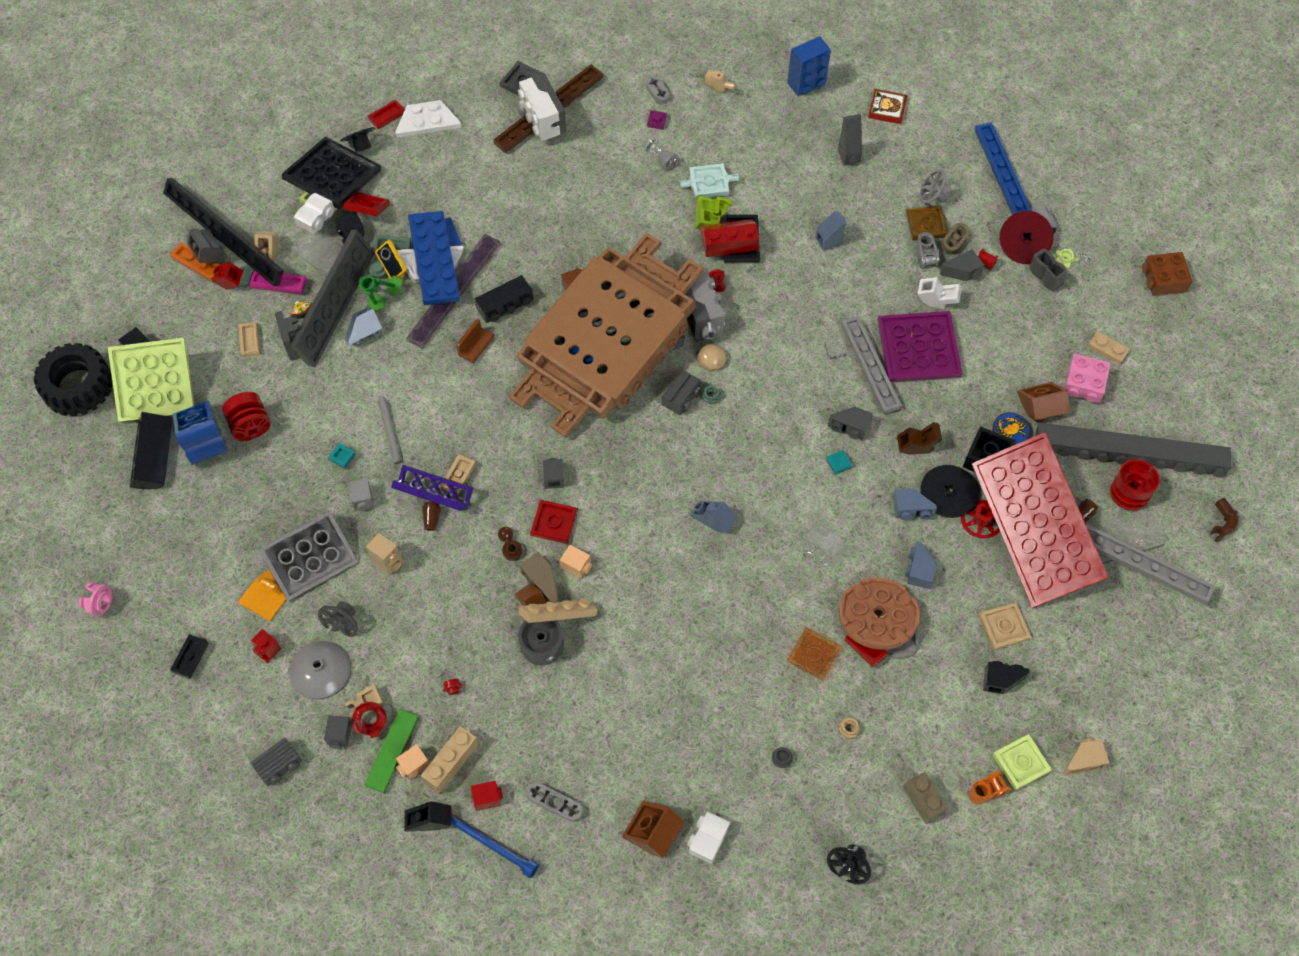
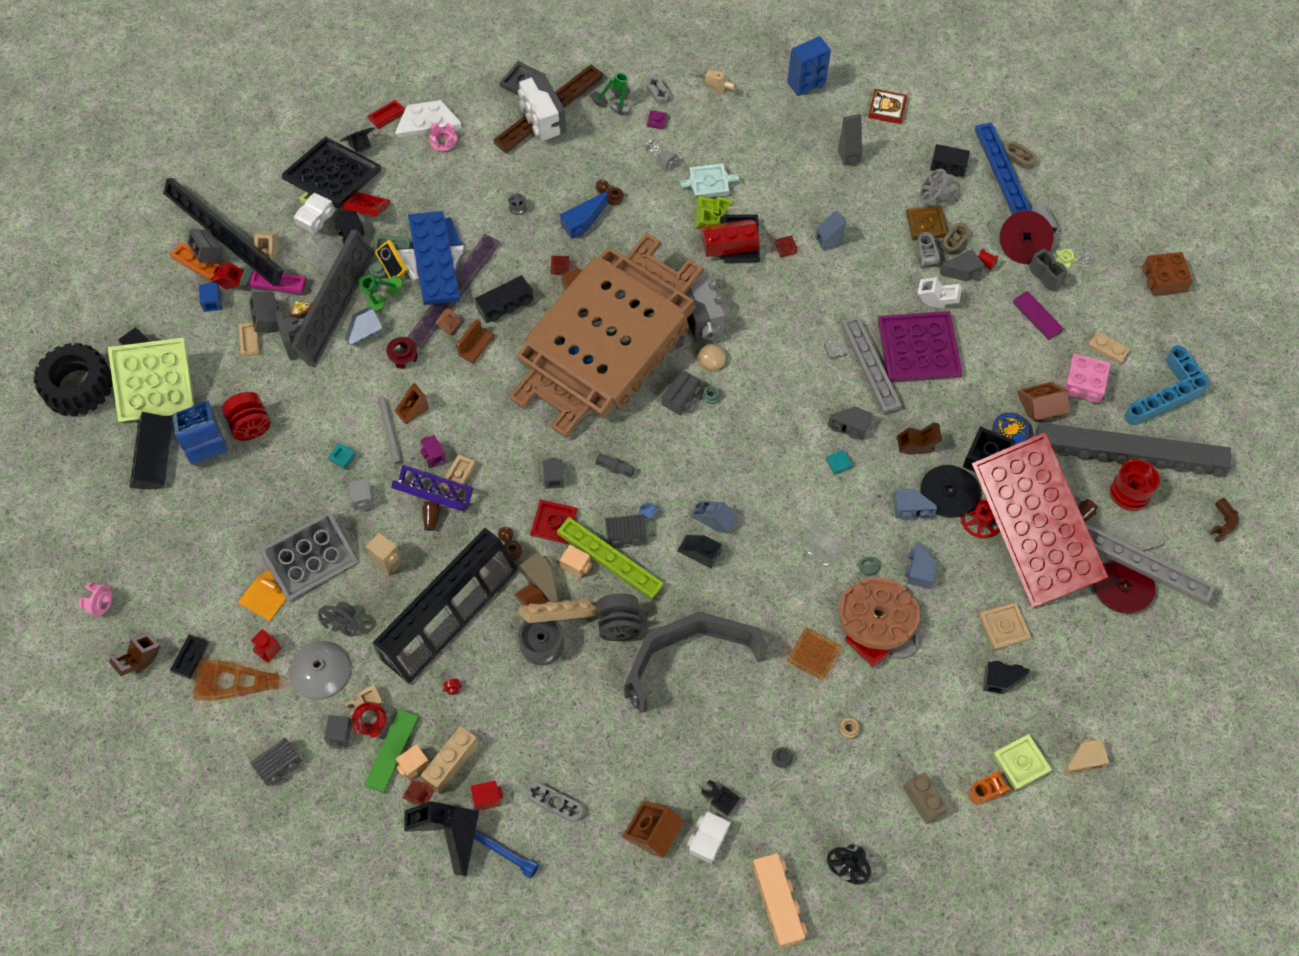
(139, 655): none -> reddish brown brick
(208, 677): none -> clear orange plate
(210, 297): none -> blue brick
(263, 309): none -> dark grey brick
(401, 359): none -> dark red piece
(412, 404): none -> dark orange slope
(418, 793): none -> clear red slope
(432, 451): none -> magenta brick
(437, 132): none -> bright pink piece
(445, 606): none -> black window
(448, 321): none -> nougat plate
(460, 832): none -> black slope
(517, 204): none -> flat silver wheel
(559, 264): none -> clear red plate
(580, 218): none -> blue slope
(603, 186): none -> reddish brown plate
(610, 558): none -> lime plate
(614, 465): none -> dark grey pin
(618, 617): none -> dark grey wheel
(620, 89): none -> plant
(625, 530): none -> dark grey brick
(648, 510): none -> medium blue plate
(680, 630): none -> dark grey panel
(700, 549): none -> black slope
(718, 276): red bush -> none
(723, 799): none -> black plate
(778, 900): none -> light nougat brick
(786, 246): none -> clear red plate
(870, 569): none -> sand green piece
(950, 159): none -> black brick
(1020, 154): none -> dark tan plate
(1037, 315): none -> magenta tile
(1134, 599): none -> dark red piece
(1187, 385): none -> dark azure beam

